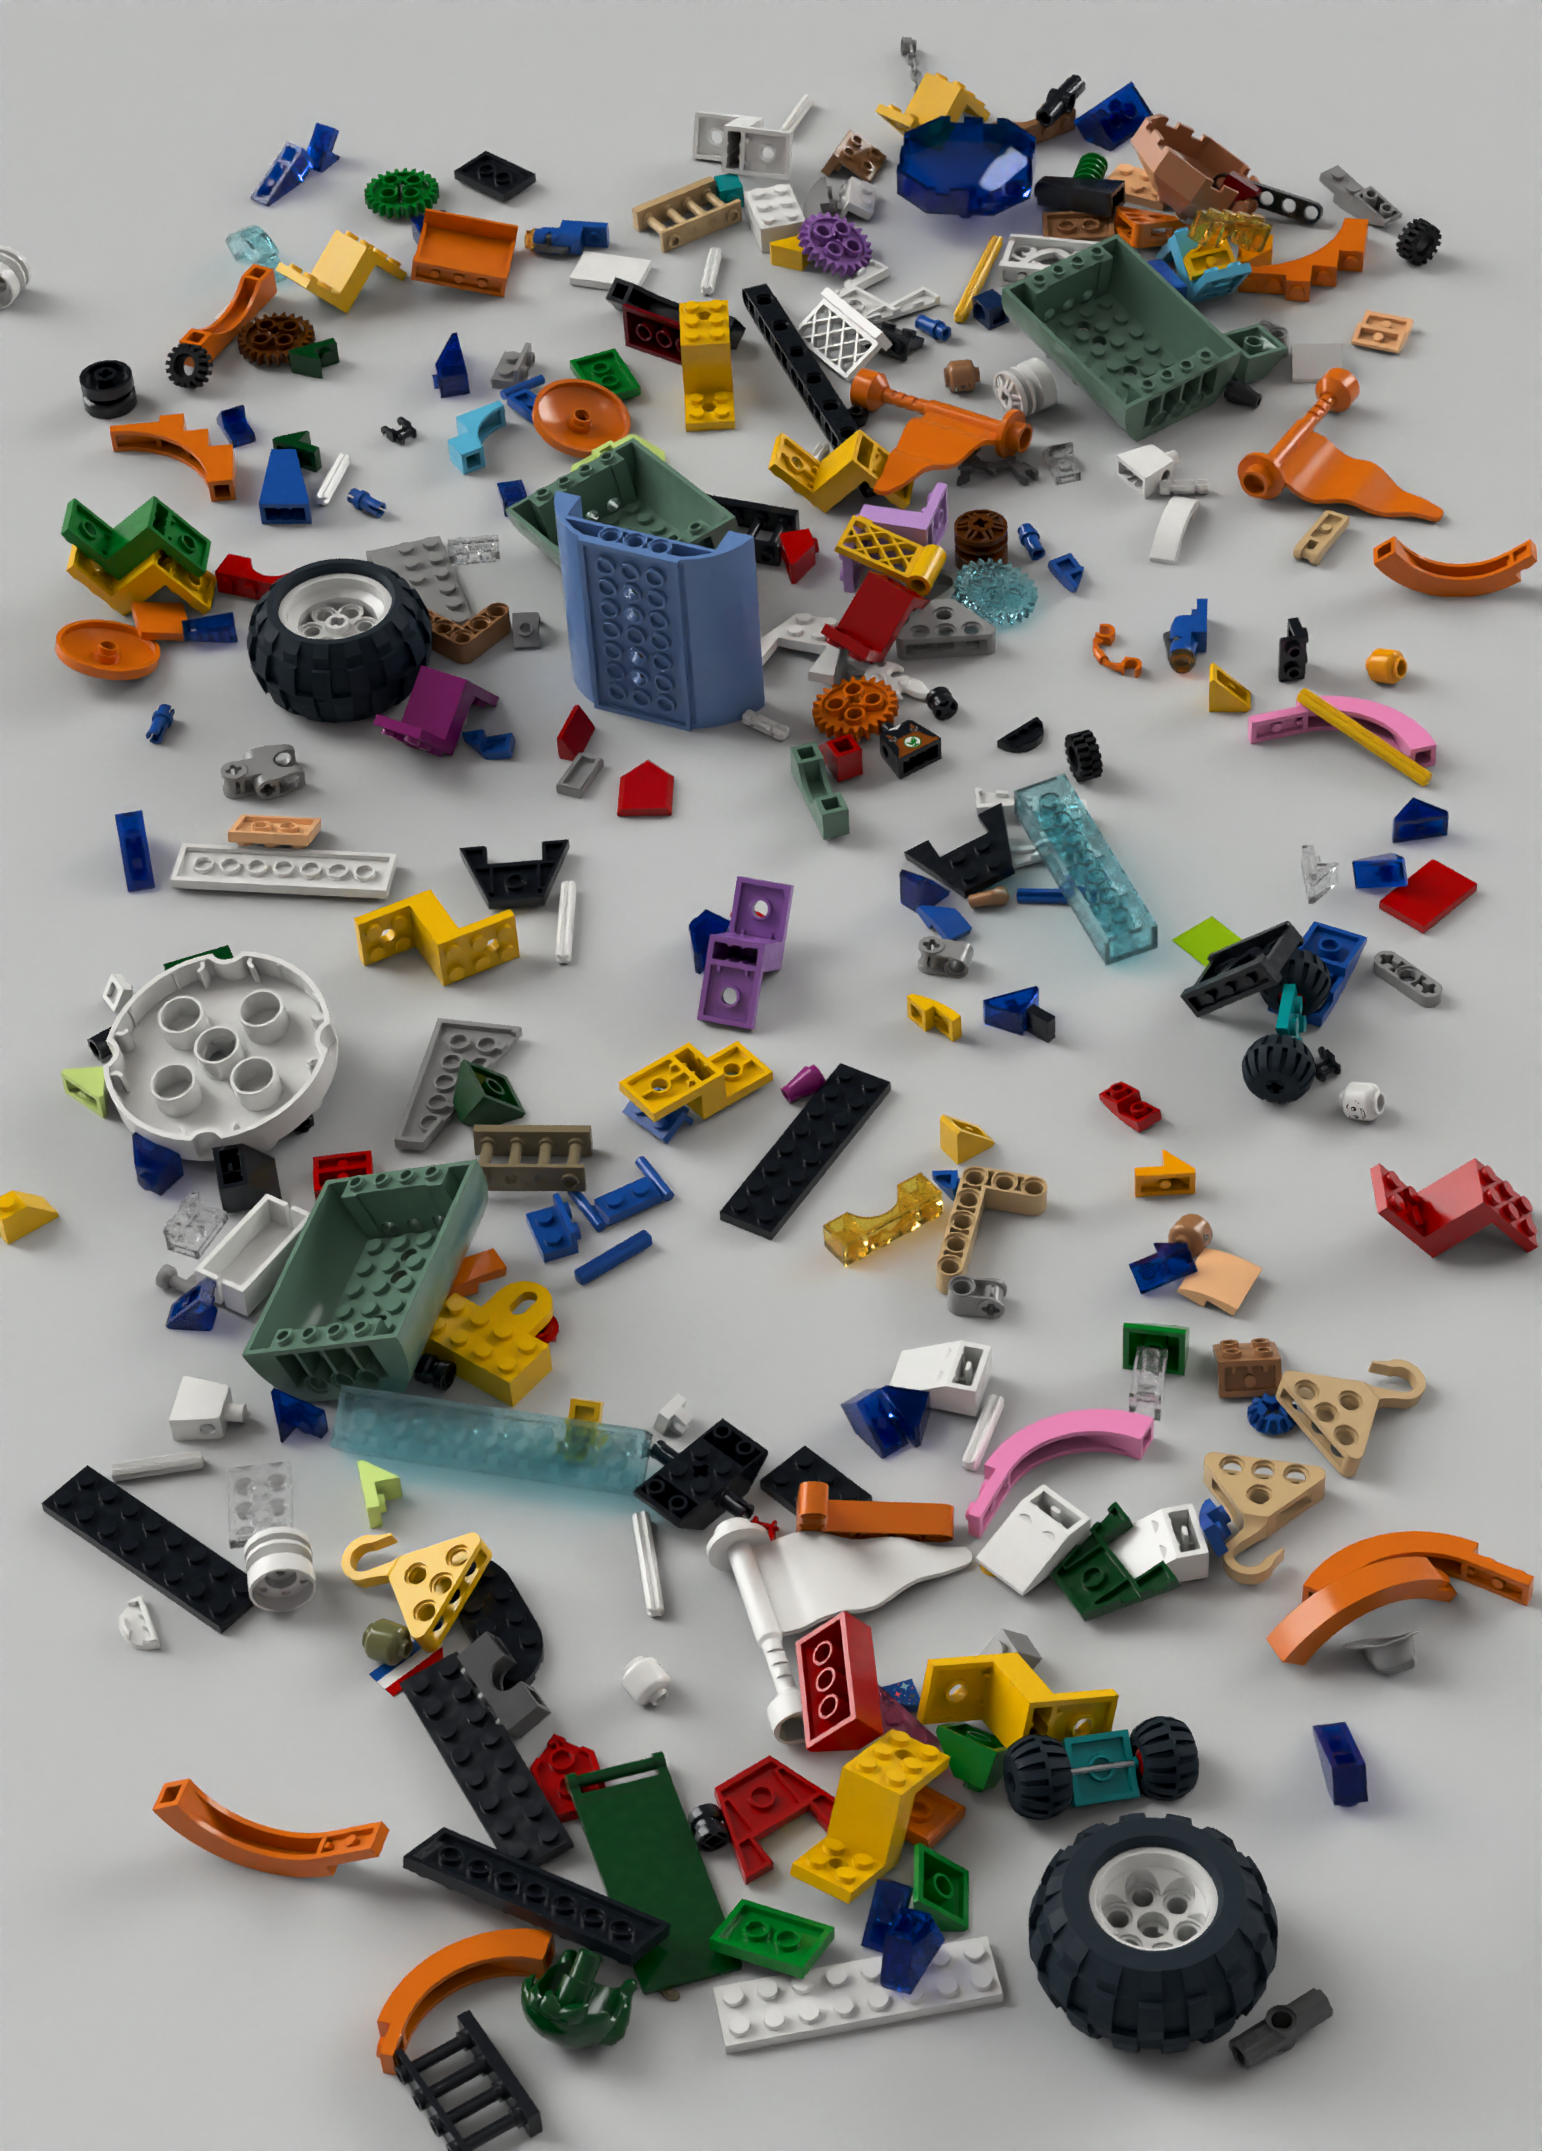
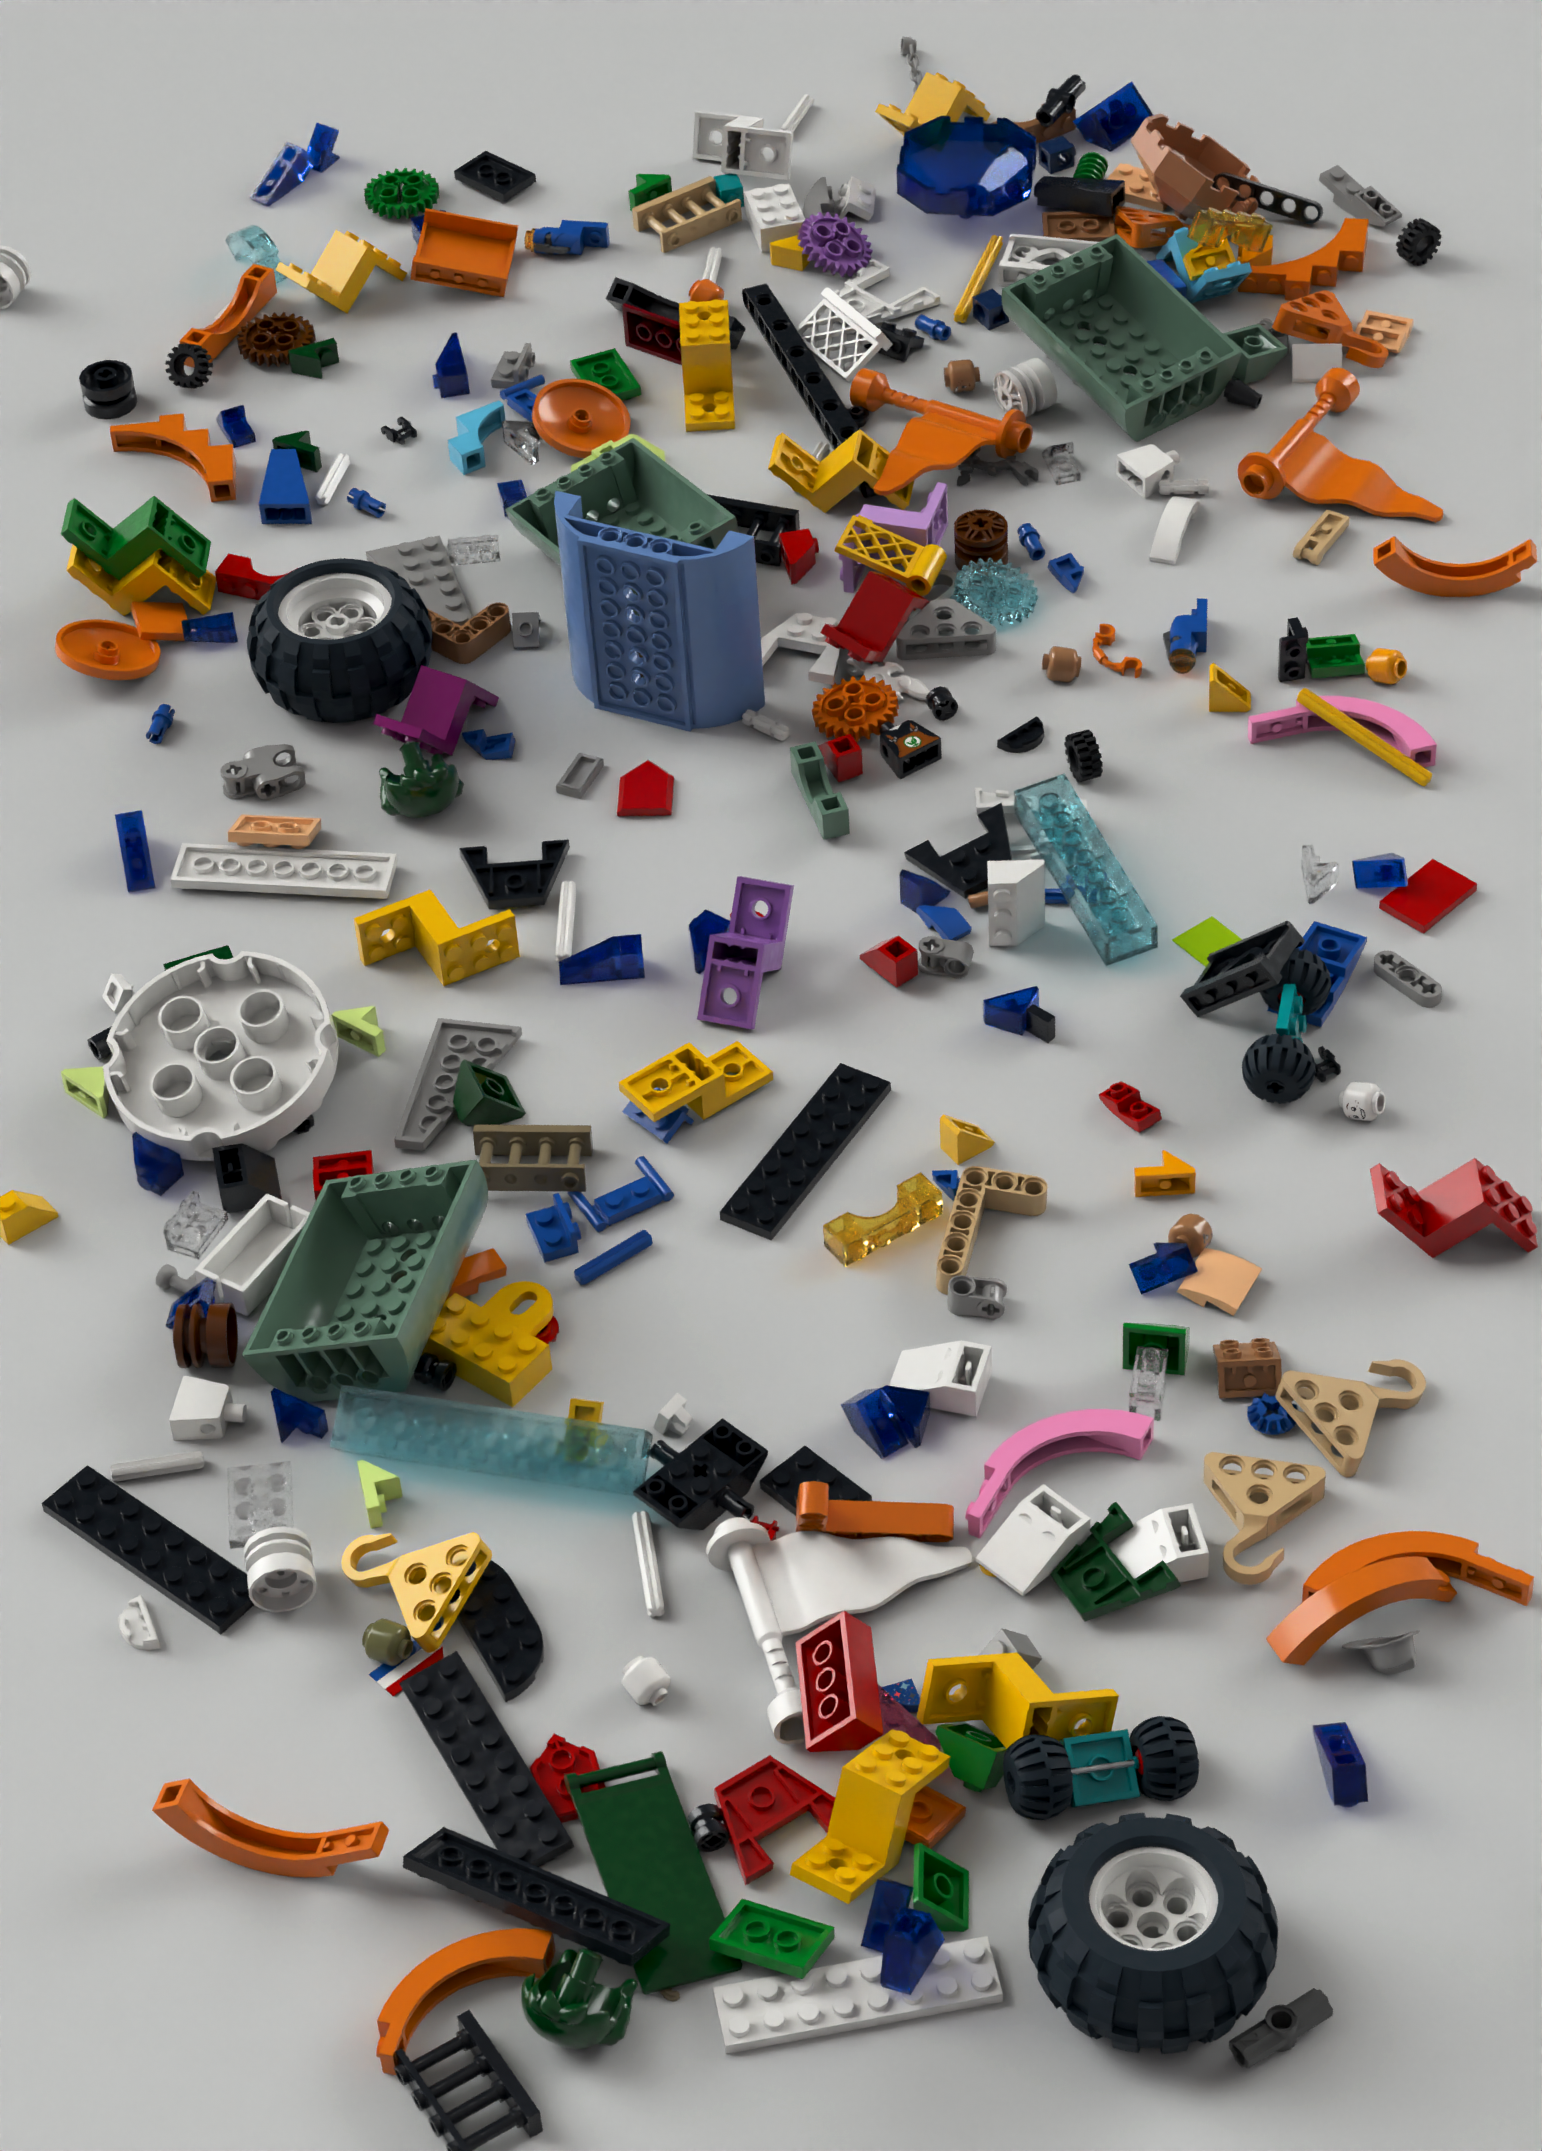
(201, 1335): none -> reddish brown wheel
(360, 1028): none -> yellowish green slope
(423, 788): none -> dark green piece
(485, 1665): dark grey arch -> none
(523, 439): none -> clear slope
(574, 734): red slope -> none
(600, 270): white tile -> none
(607, 961): none -> clear blue slope
(648, 188): none -> green slope
(705, 291): none -> orange head
(804, 1083): magenta cone -> none
(856, 156): medium nougat bracket -> none
(893, 960): none -> red slope
(931, 1013): yellow slope -> none
(983, 1432): white axle -> none
(1015, 900): none -> white slope
(1056, 154): none -> dark blue brick
(1061, 664): none -> medium nougat head
(1214, 1525): blue slope -> none
(1242, 185): dark red slope -> none
(1332, 320): none -> orange piece
(1334, 656): none -> green slope
(1419, 821): clear blue slope -> none

